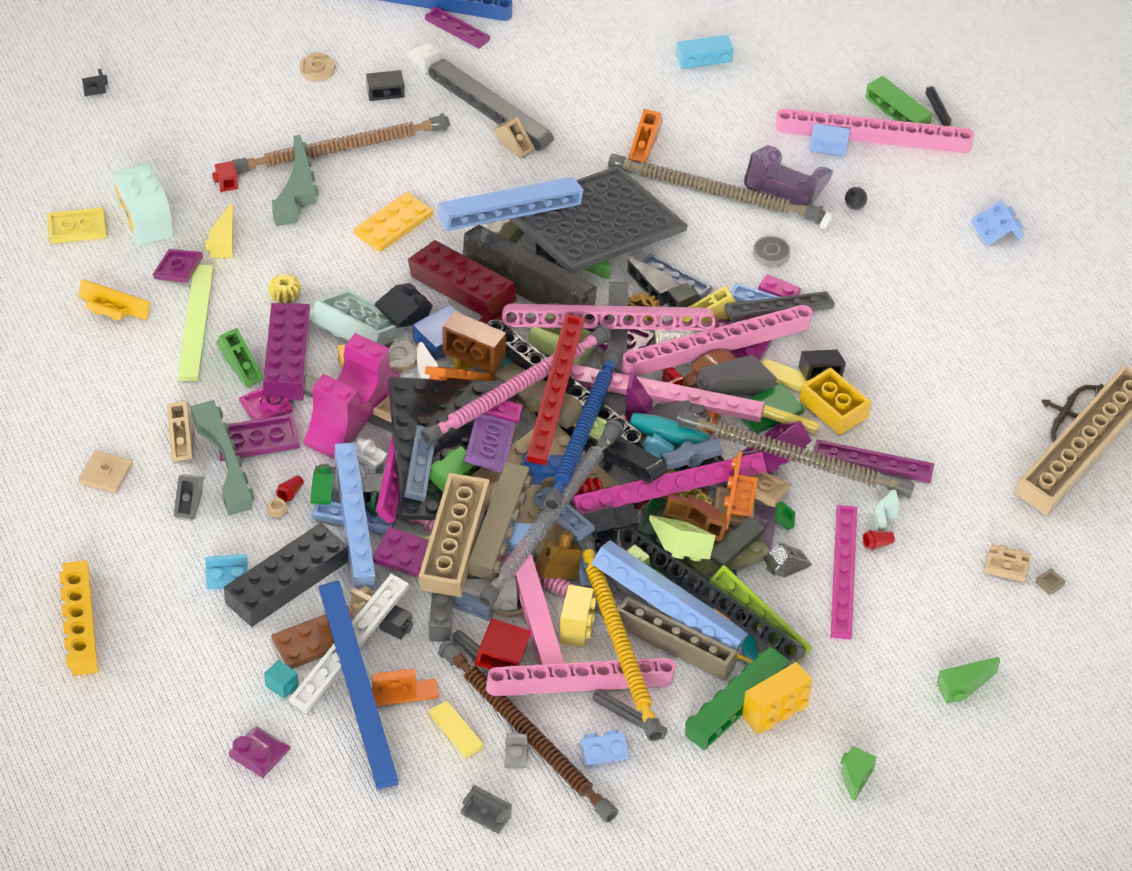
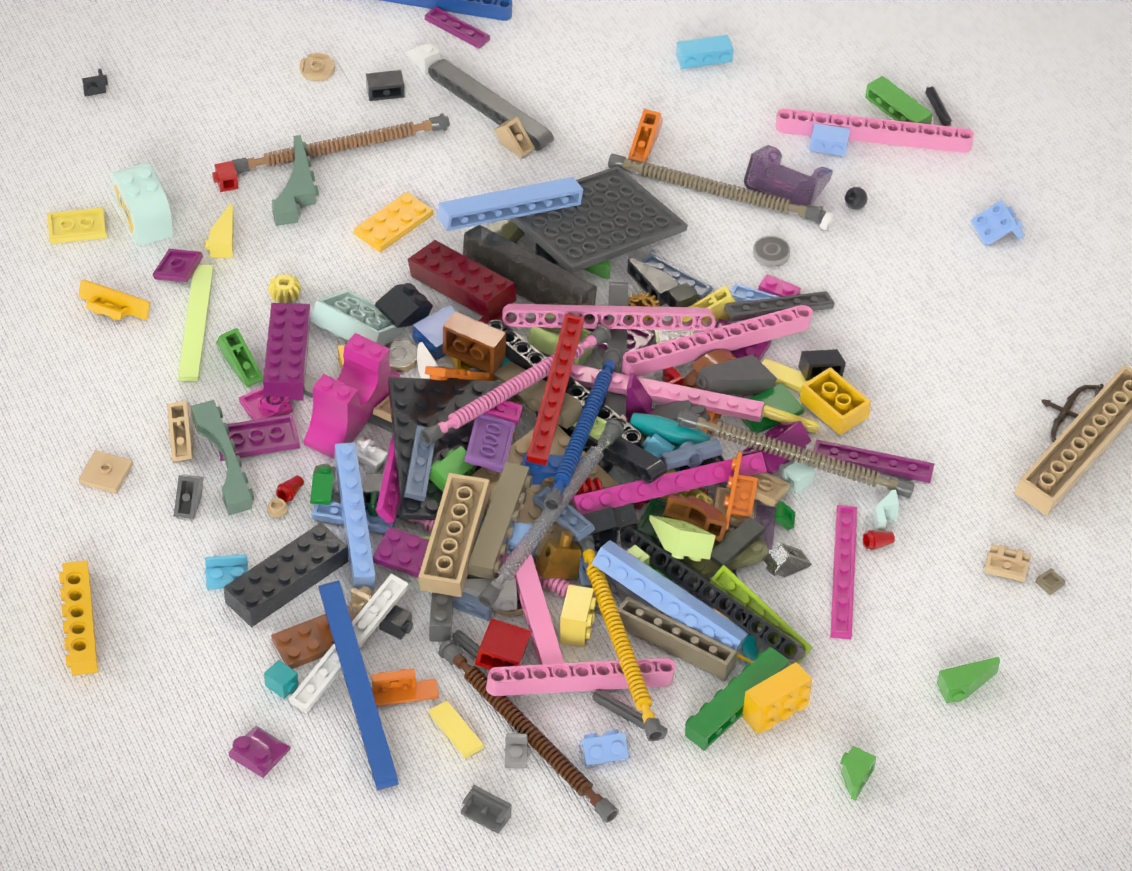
(799, 476): none -> light aqua brick

